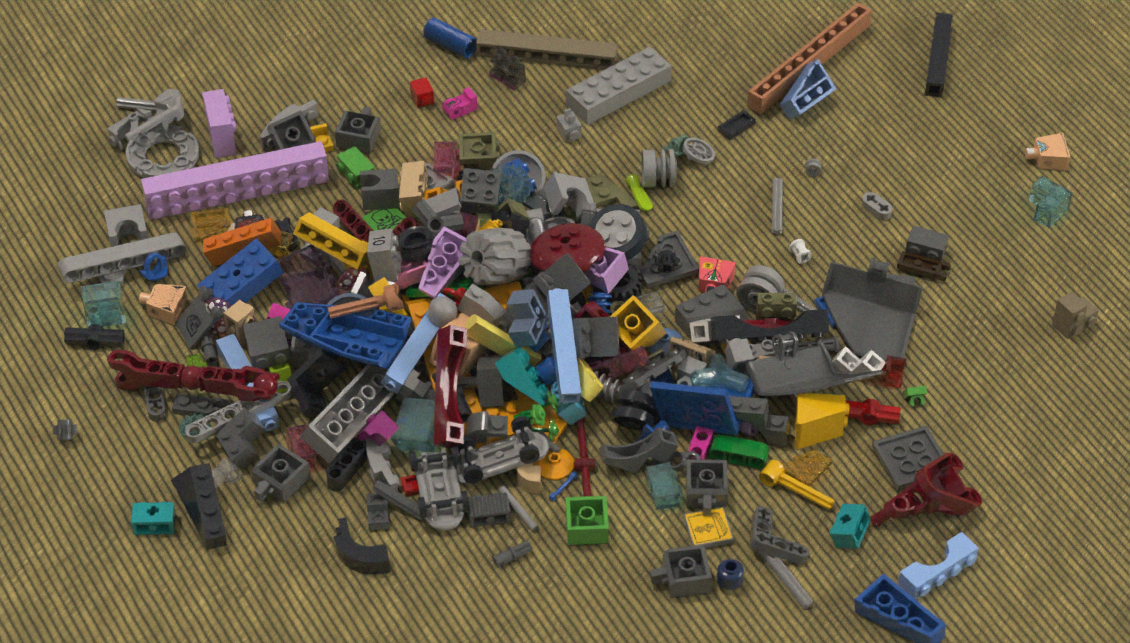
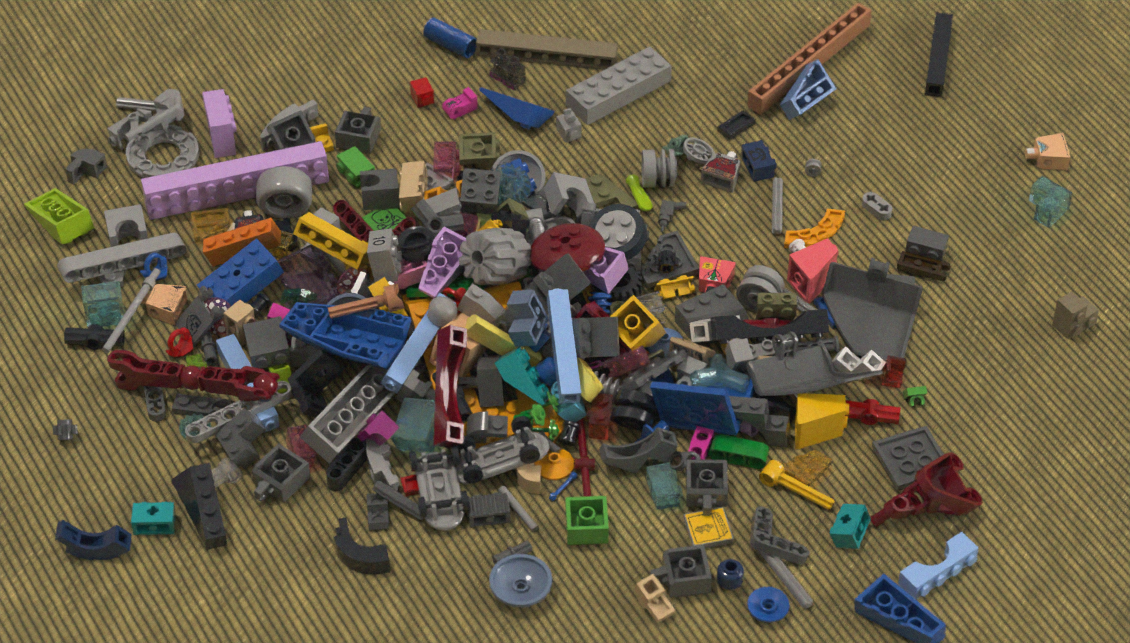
(60, 215): none -> lime slope
(85, 161): none -> dark grey brick
(93, 546): none -> dark blue arch
(147, 285): none -> light grey bar
(184, 345): none -> red piece
(260, 304): none -> black bush
(284, 192): none -> light grey wheel
(297, 295): none -> clear green hinge
(519, 110): none -> blue wedge
(520, 572): none -> sand blue dish
(568, 433): none -> black bush
(599, 416): none -> clear red brick
(652, 597): none -> tan brick
(667, 212): none -> dark grey piece
(681, 284): none -> yellow hinge
(721, 171): none -> torso
(758, 160): none -> dark blue brick
(768, 598): none -> blue dish
(779, 407): none -> black panel
(810, 267): none -> coral slope
(825, 229): none -> light orange tile

